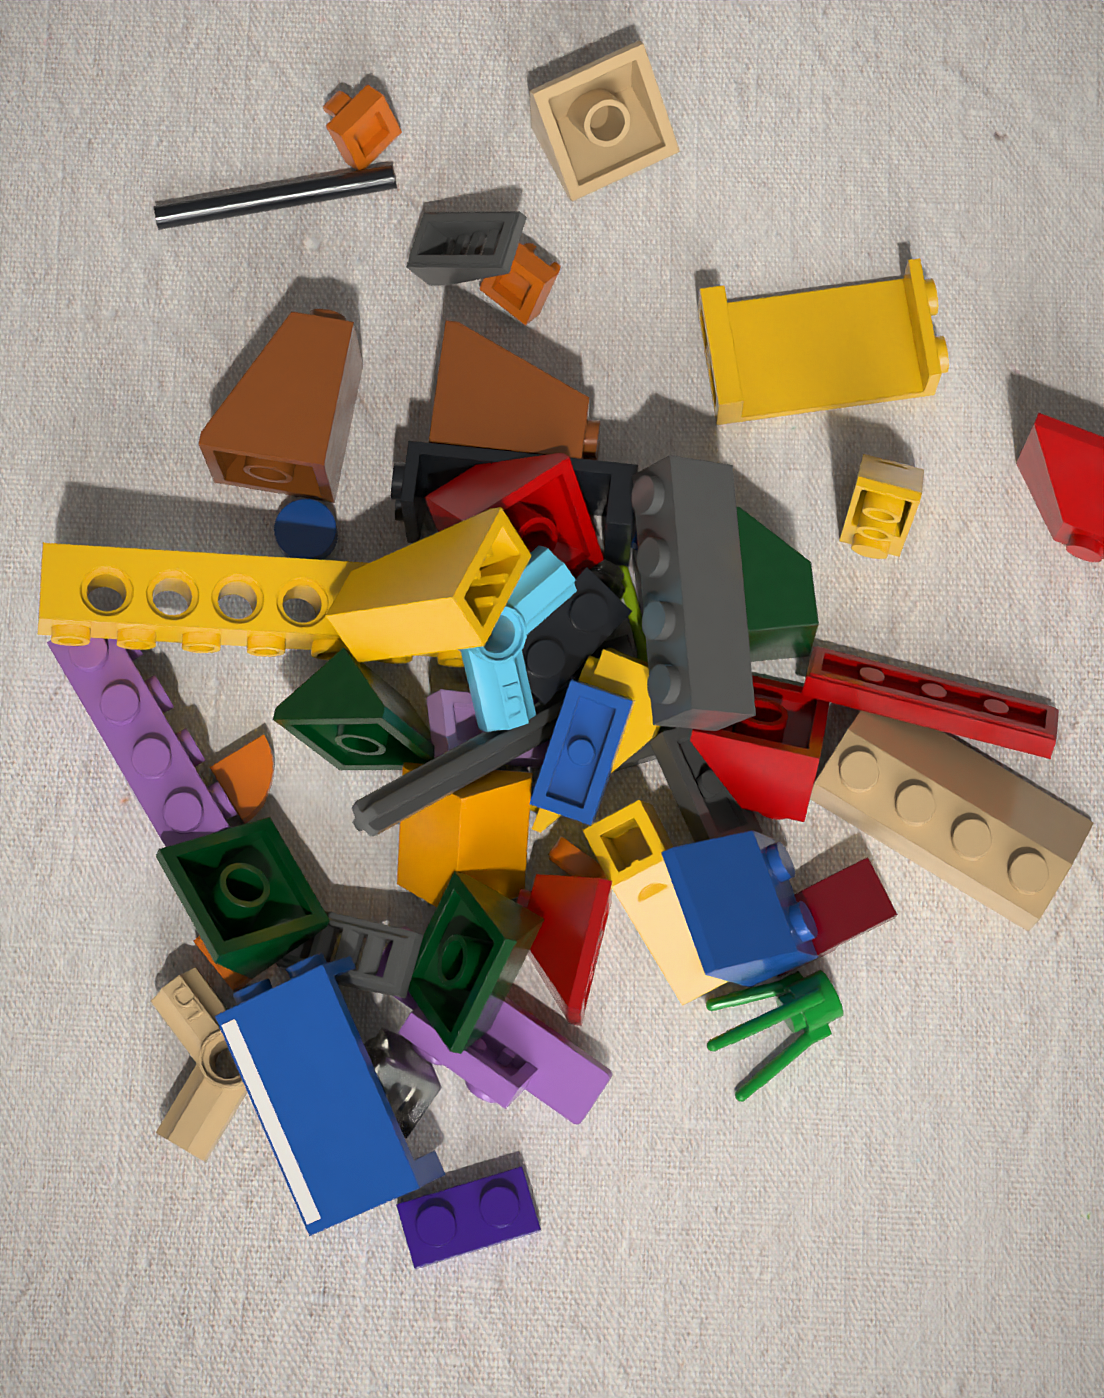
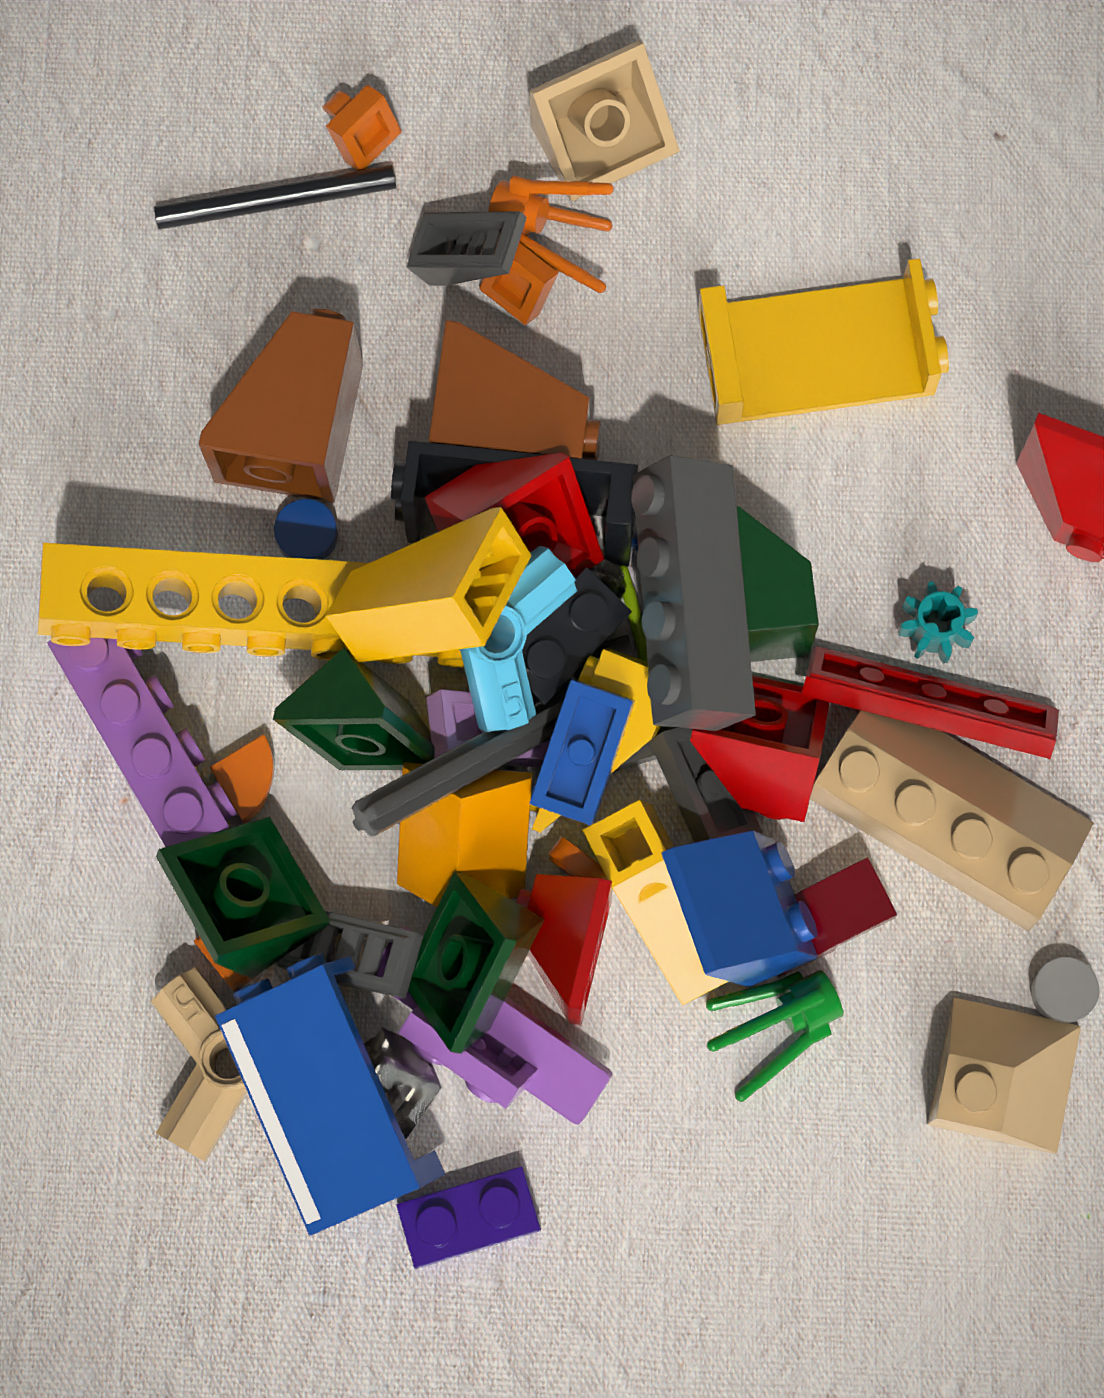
(524, 196): none -> orange plant
(882, 507): yellow slope -> none
(948, 608): none -> teal gear
(1004, 1075): none -> tan slope
(1065, 990): none -> light grey tile

